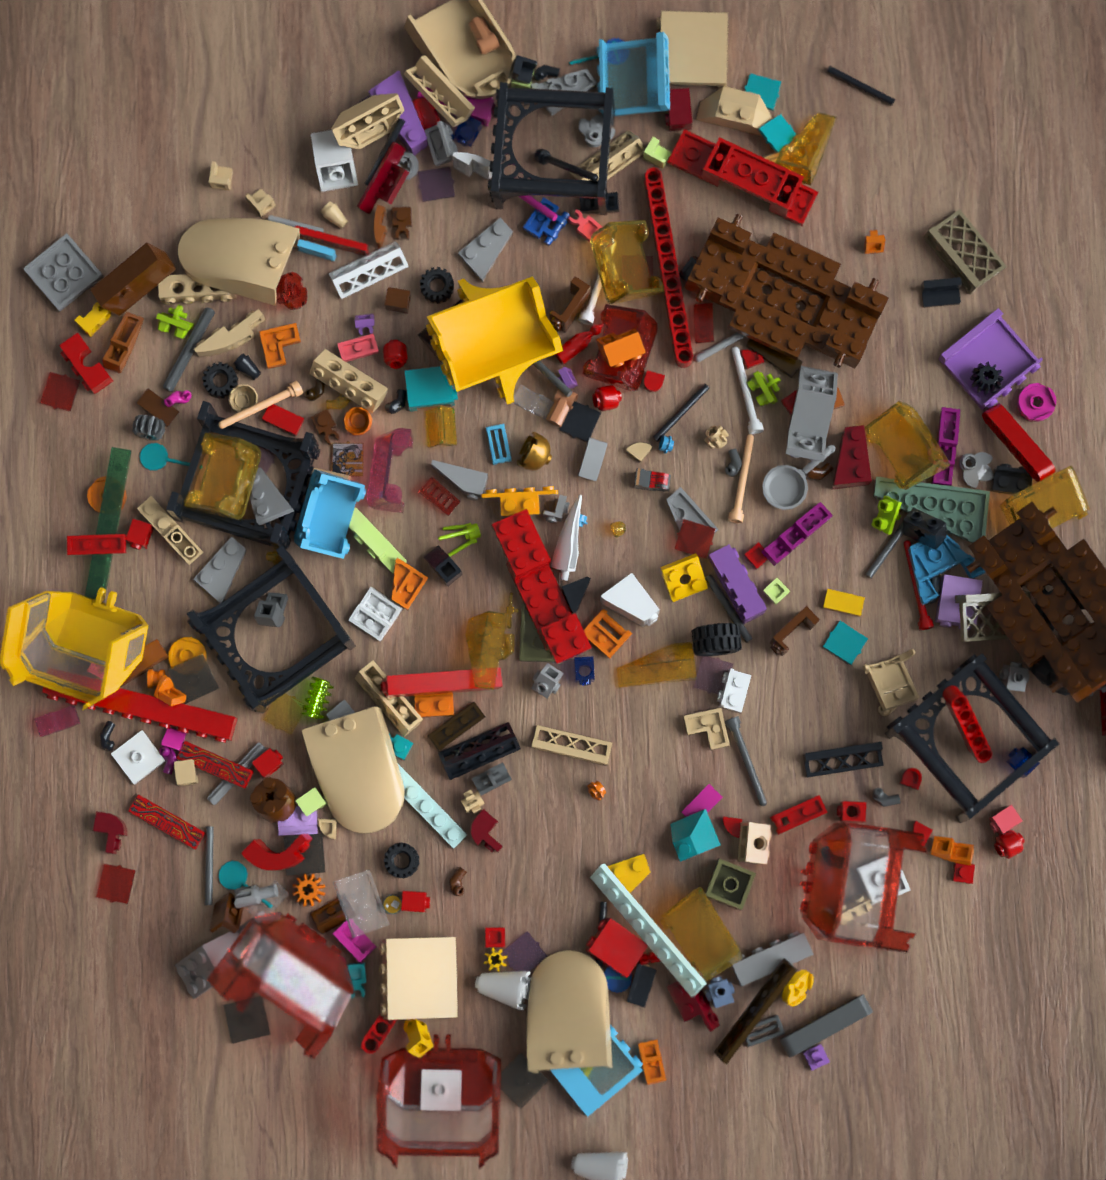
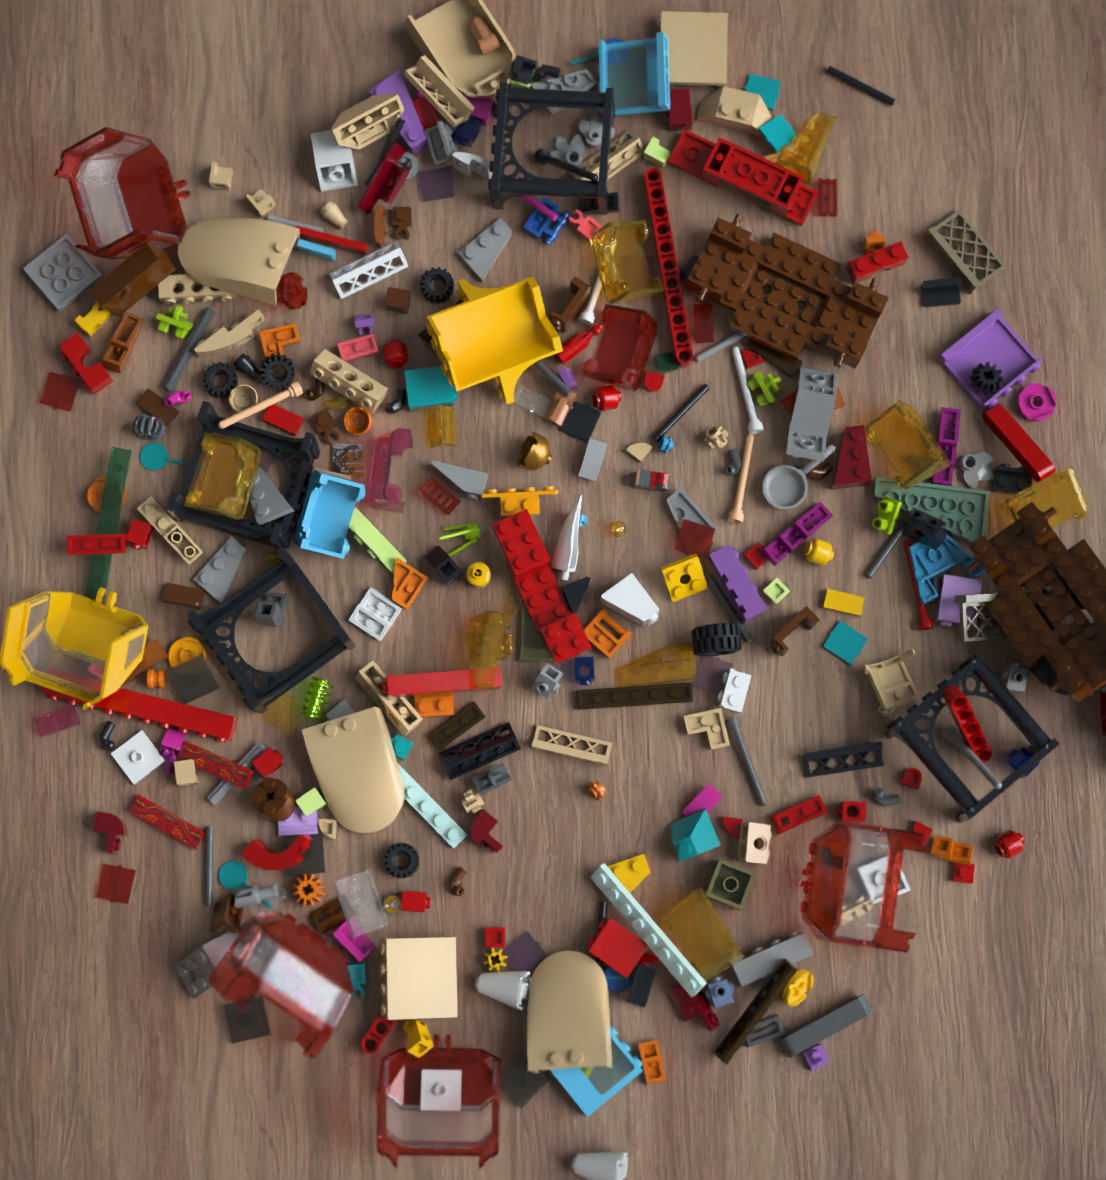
(123, 194): none -> clear red windscreen
(167, 693): orange tile -> none
(183, 595): none -> reddish brown panel
(280, 382): none -> black tyre
(478, 581): none -> yellow head
(501, 459): medium azure tile -> none
(562, 507): light grey bracket -> none
(566, 149): none -> light grey plate
(621, 347): orange brick -> none
(634, 696): none -> dark brown tile
(665, 362): none -> clear green slope
(818, 552): none -> yellow head
(827, 182): none -> clear red tile
(867, 265): none -> red arch
(952, 735): none -> light grey piece
(1004, 820): coral brick -> none

